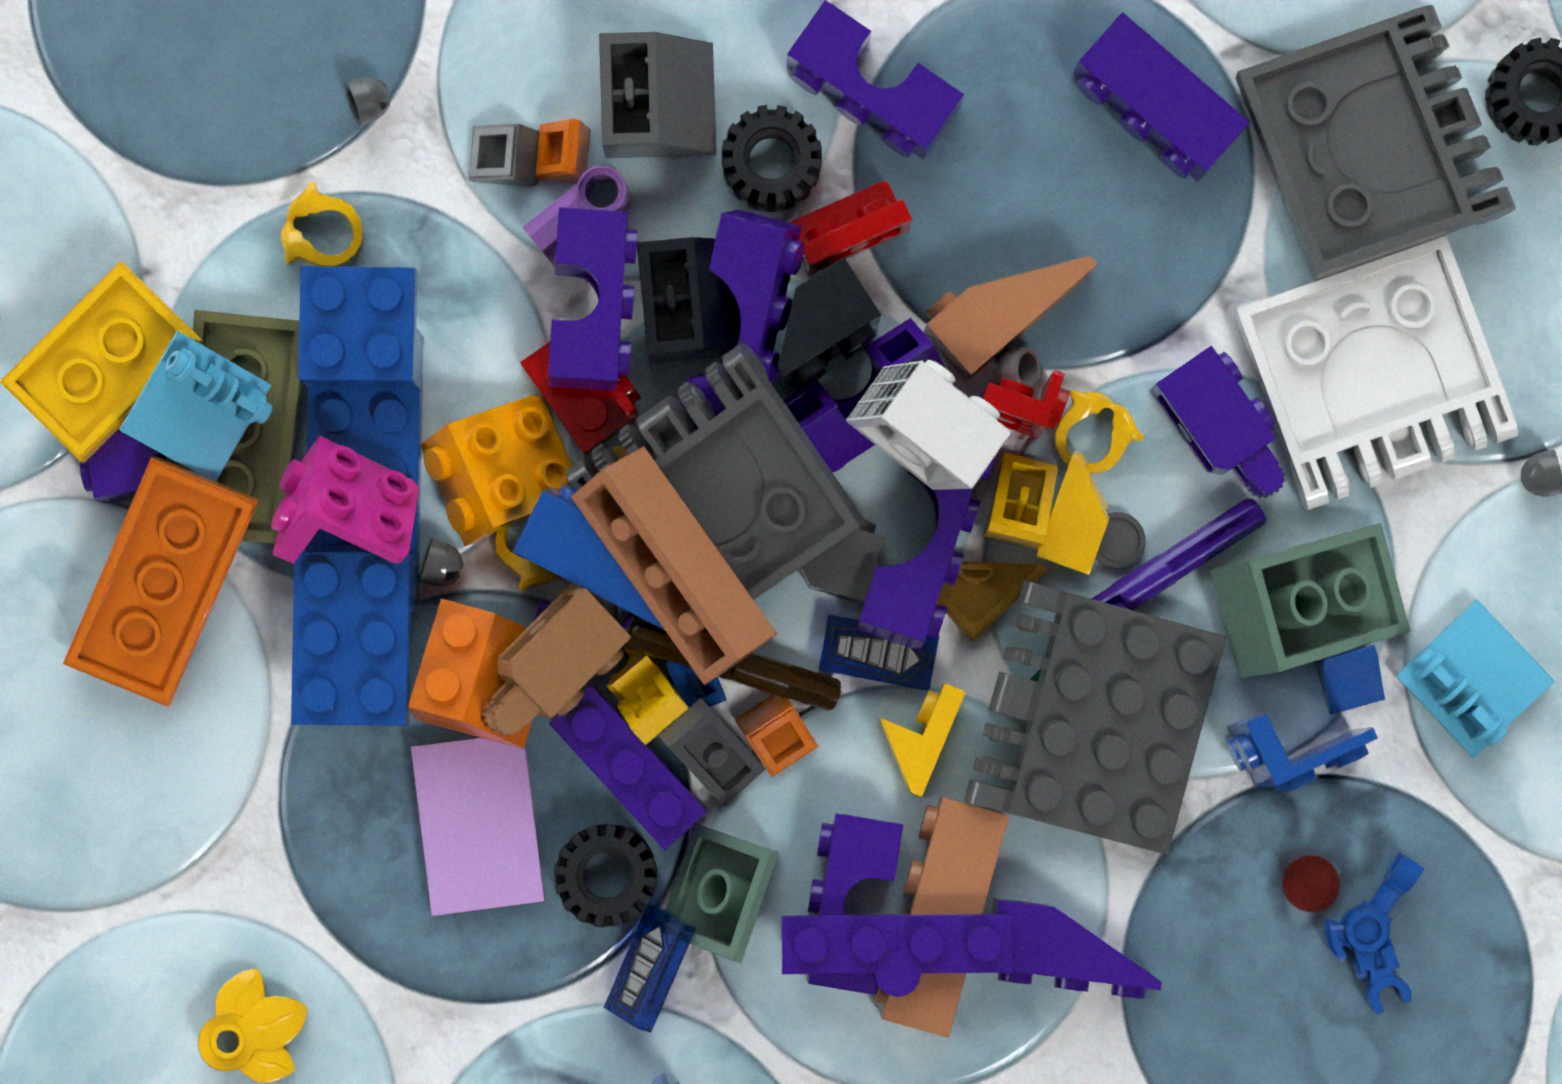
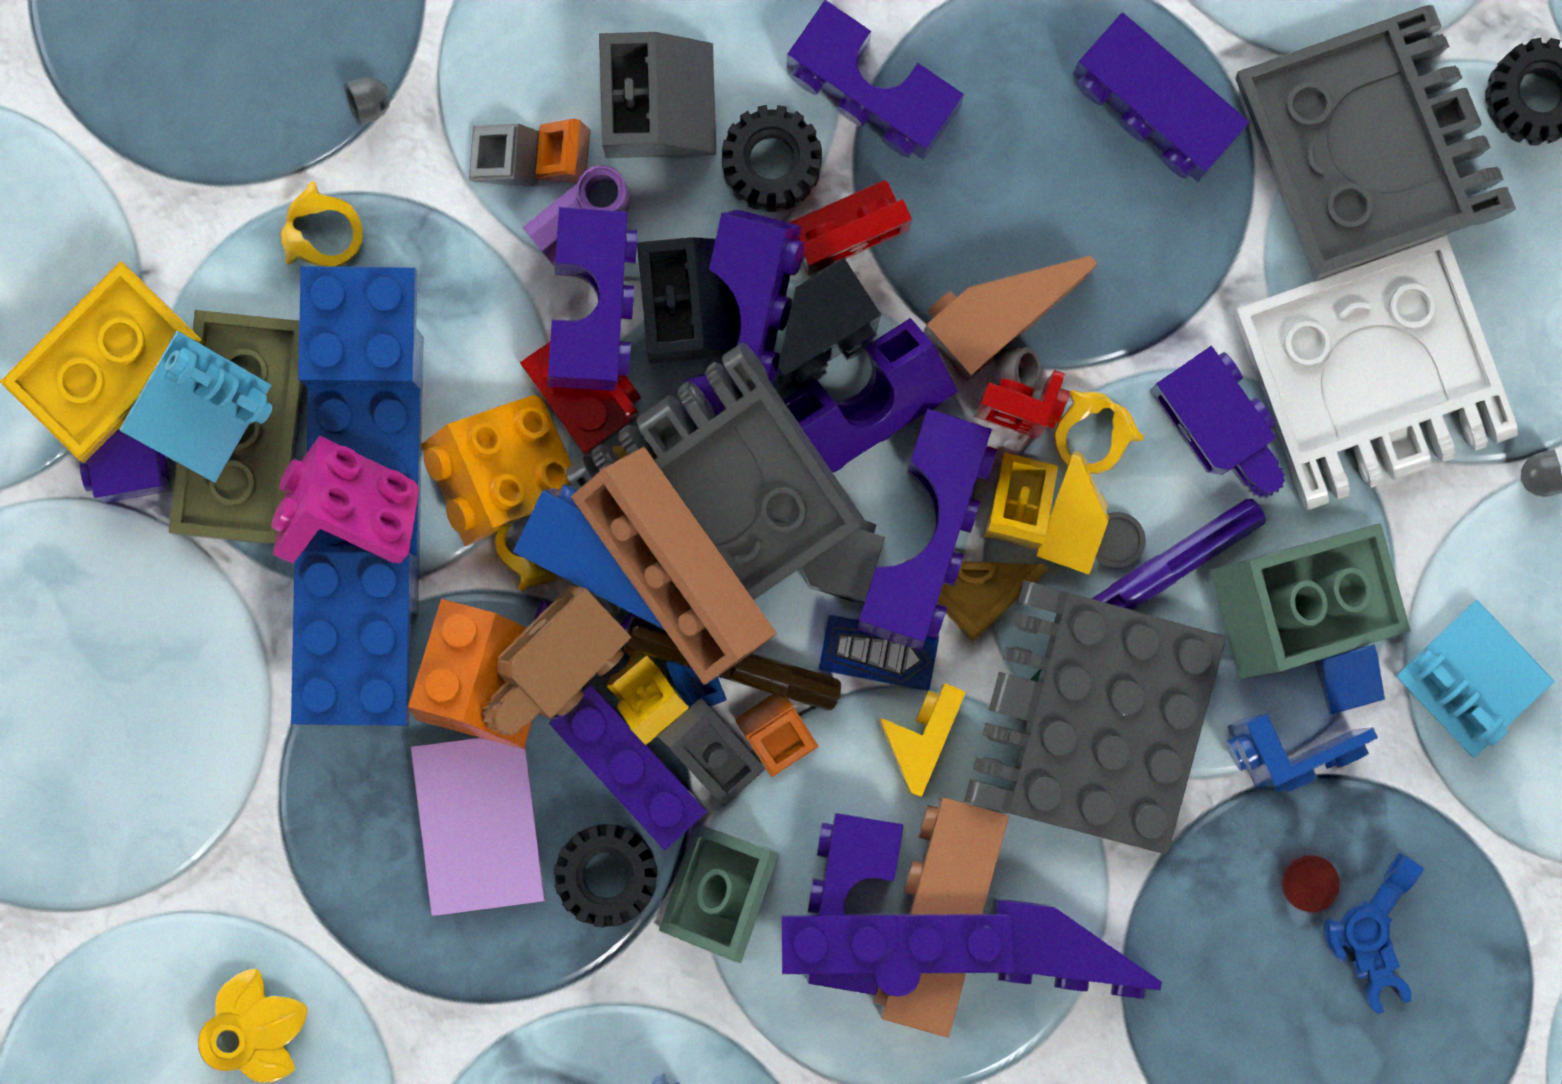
(160, 581): orange tile -> none
(440, 564): dark grey hinge -> none
(649, 967): clear blue tile -> none
(929, 424): white brick -> none

